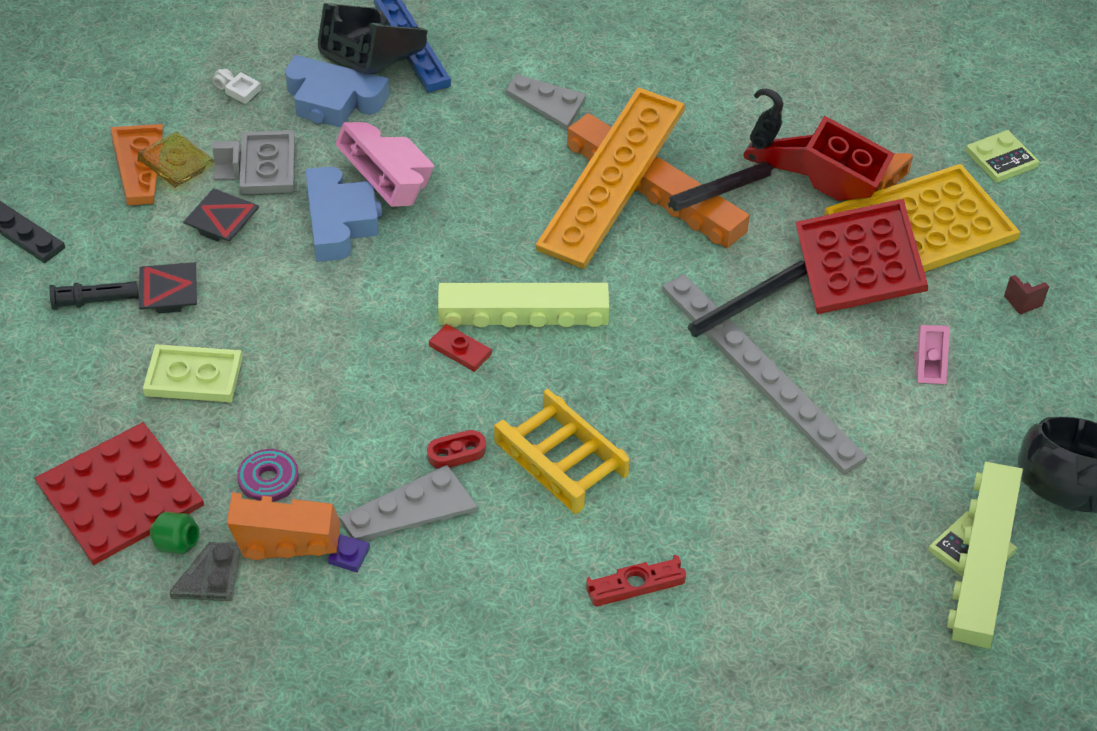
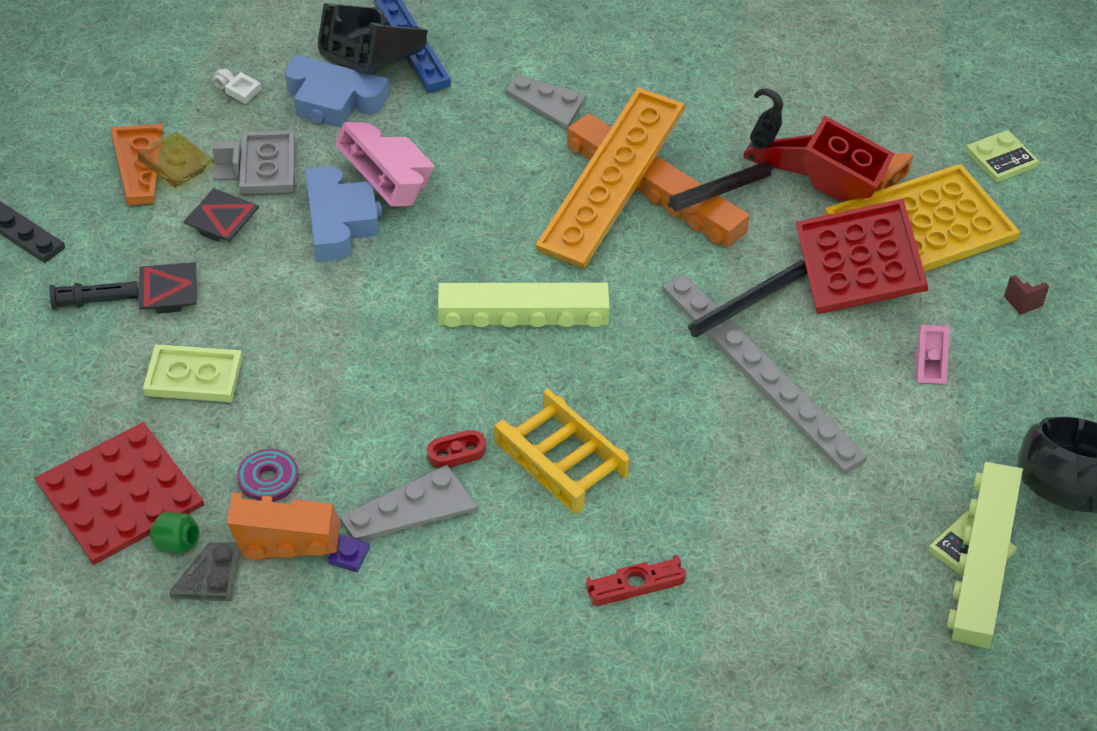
(460, 347): red plate -> none

